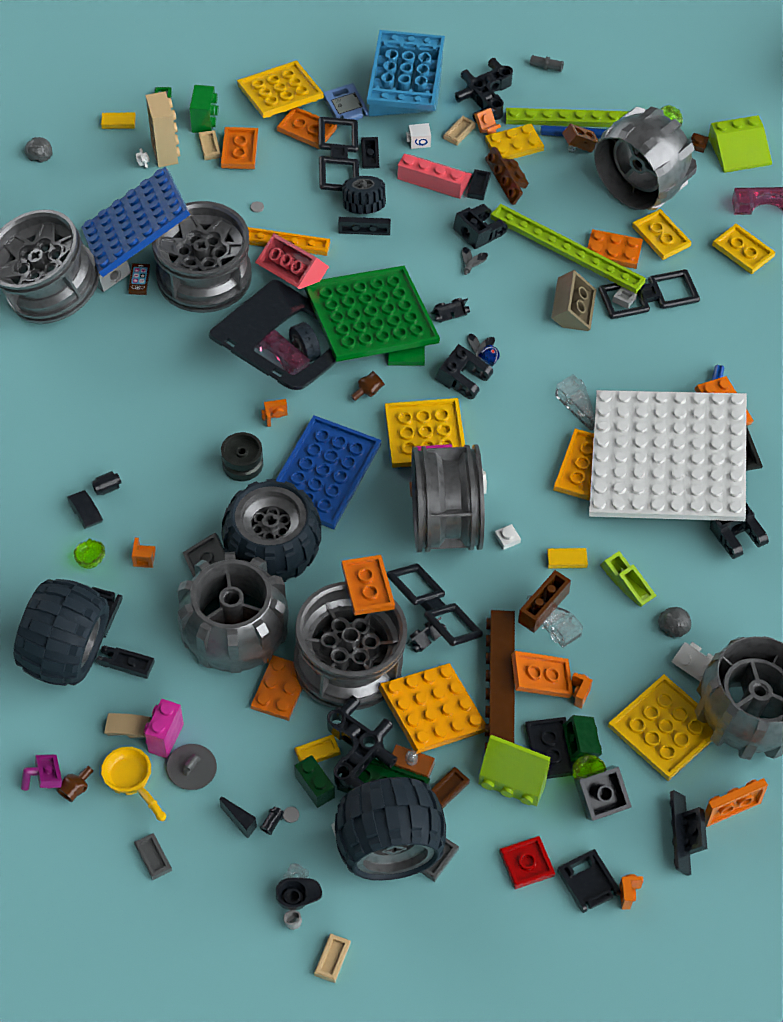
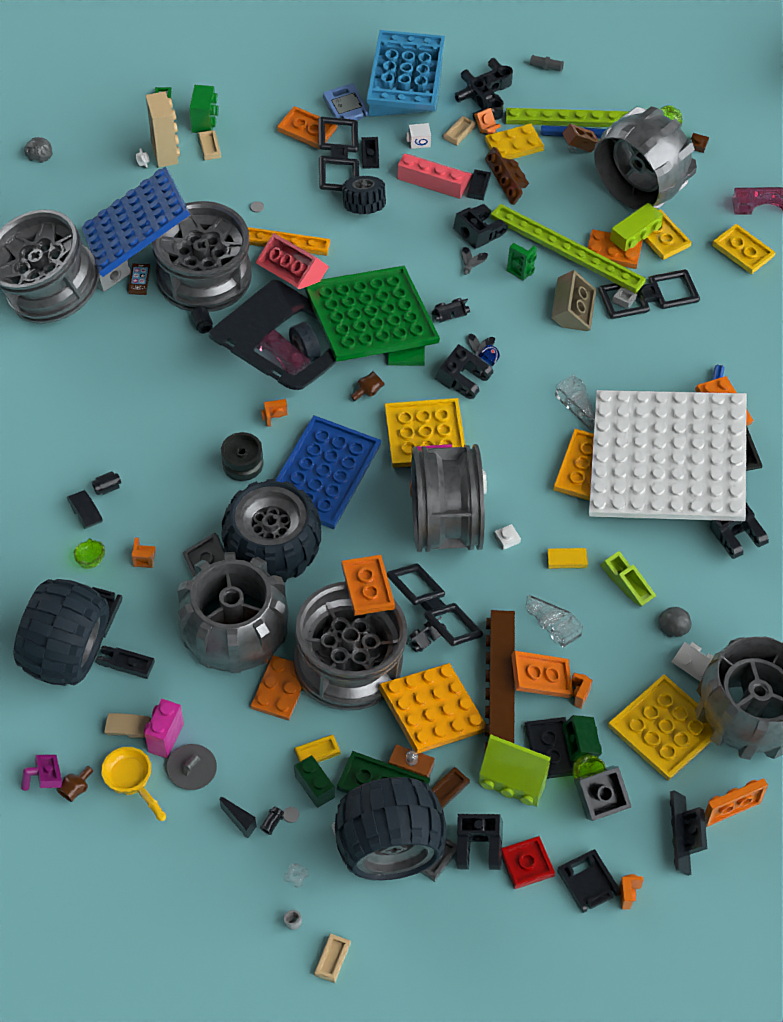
(118, 120): yellow tile -> none
(153, 856): dark grey tile -> none
(202, 319): none -> black brick
(239, 148): orange plate -> none
(280, 89): yellow plate -> none
(297, 892): black piece -> none
(357, 736): black pin -> none
(364, 225): black plate -> none
(479, 829): none -> black brick
(521, 261): none -> green bracket
(544, 601): reddish brown brick -> none
(636, 227): none -> lime brick
(740, 143): lime slope -> none

